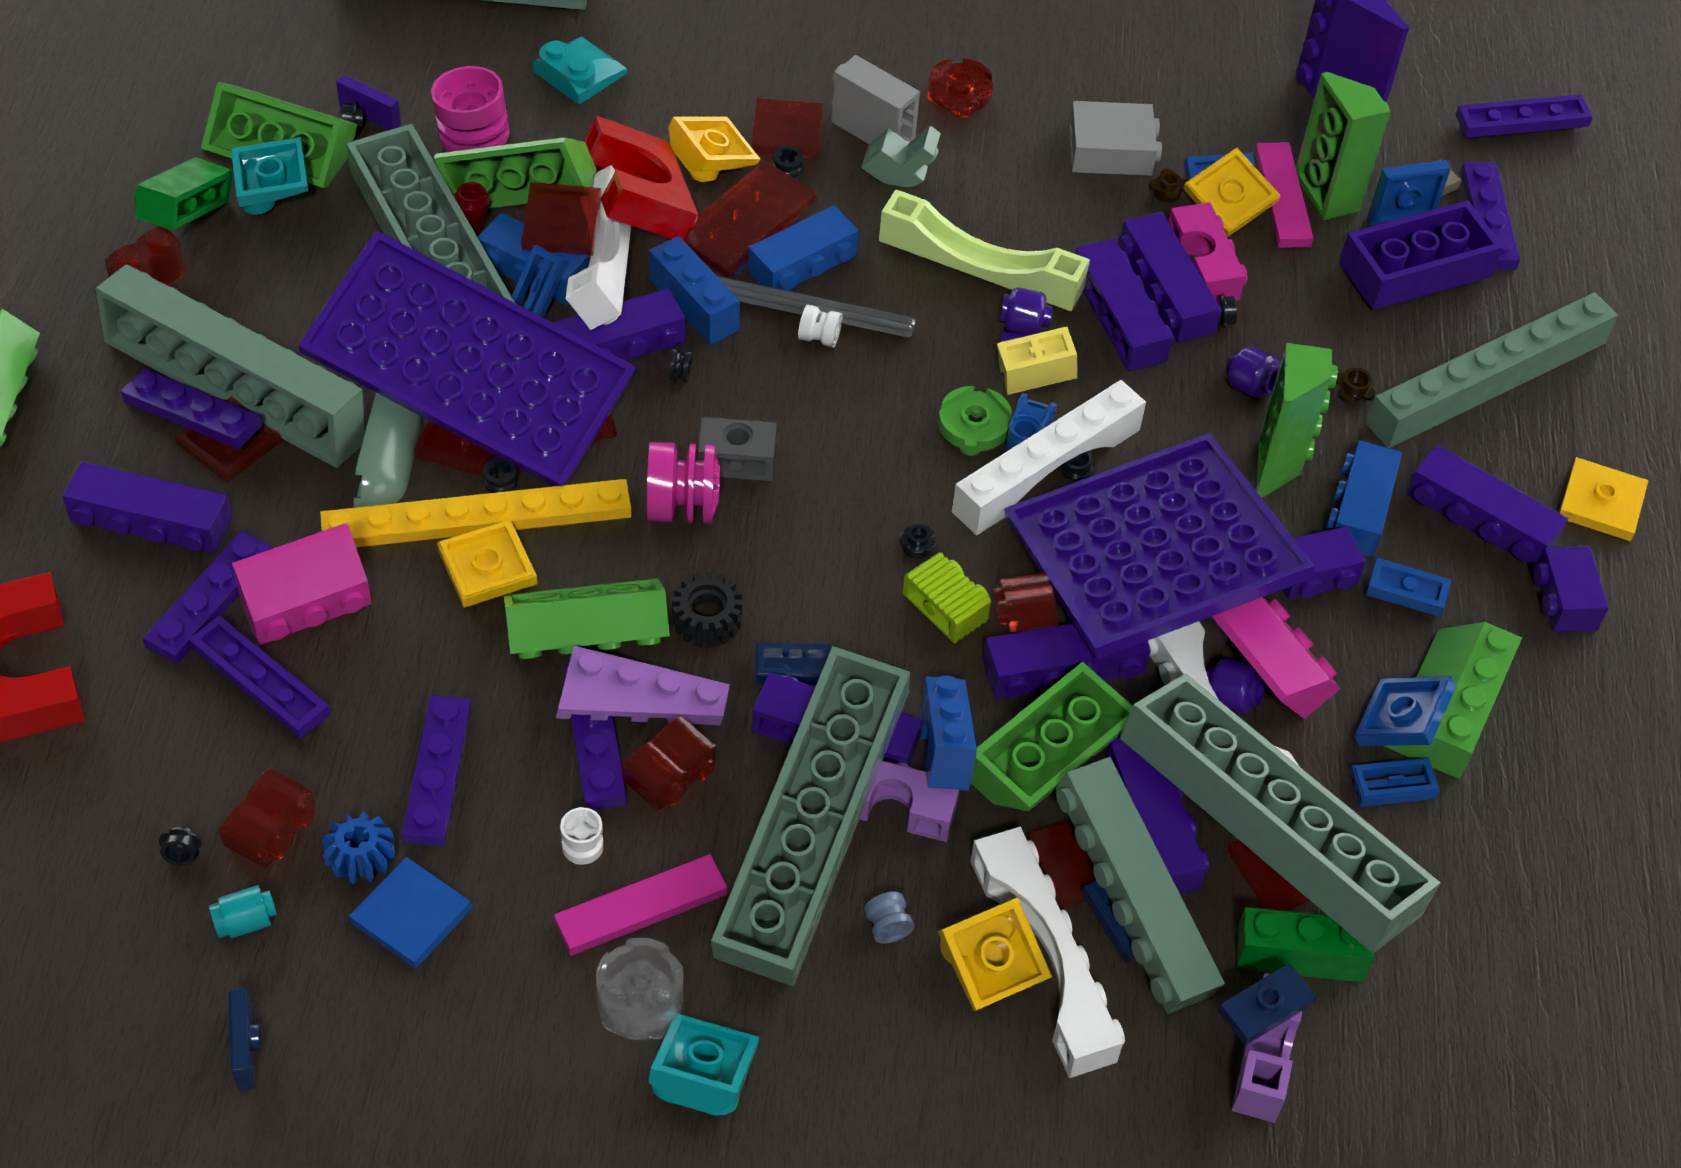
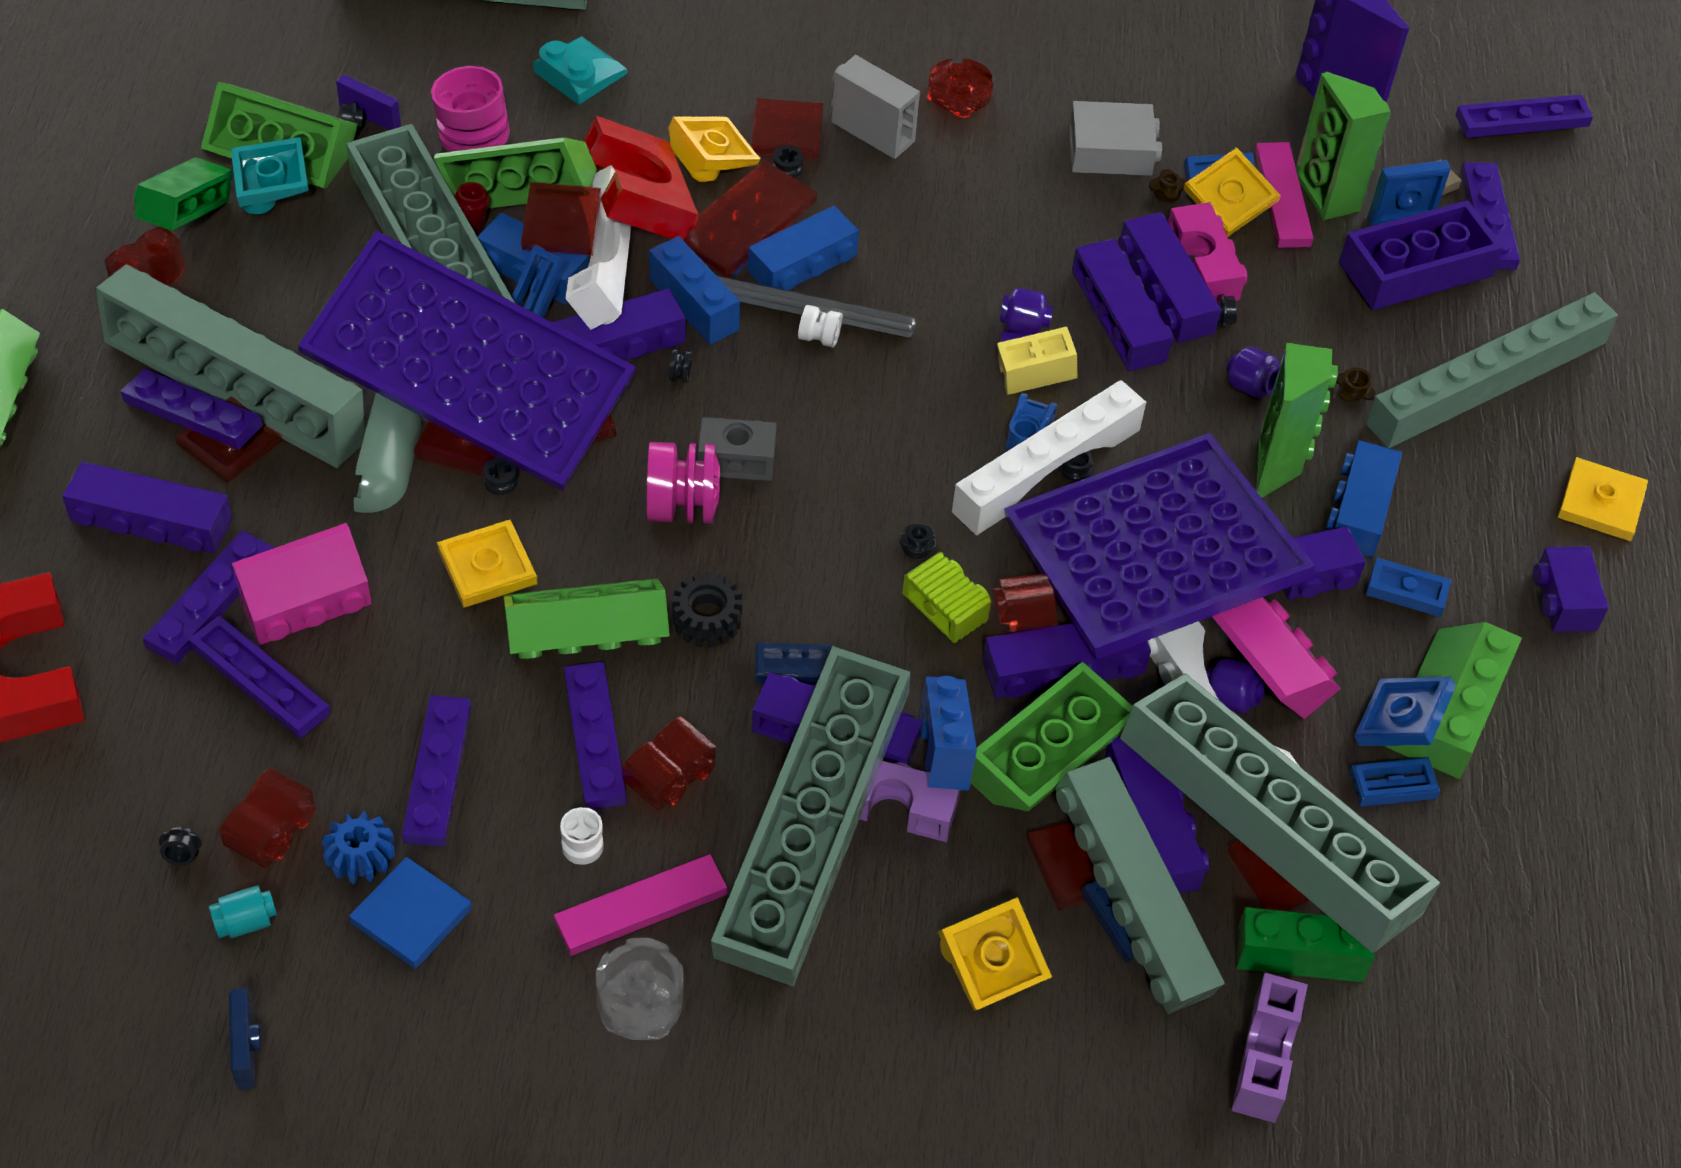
(469, 513): yellow plate -> none
(618, 686): medium lavender wing -> none
(702, 1065): teal slope -> none
(889, 917): sand blue wheel -> none
(898, 161): sand green brick -> none
(922, 230): yellowish green arch -> none
(970, 435): bright green plate -> none
(1084, 1029): white arch -> none
(1267, 1004): dark blue plate -> none
(1486, 505): dark purple brick -> none

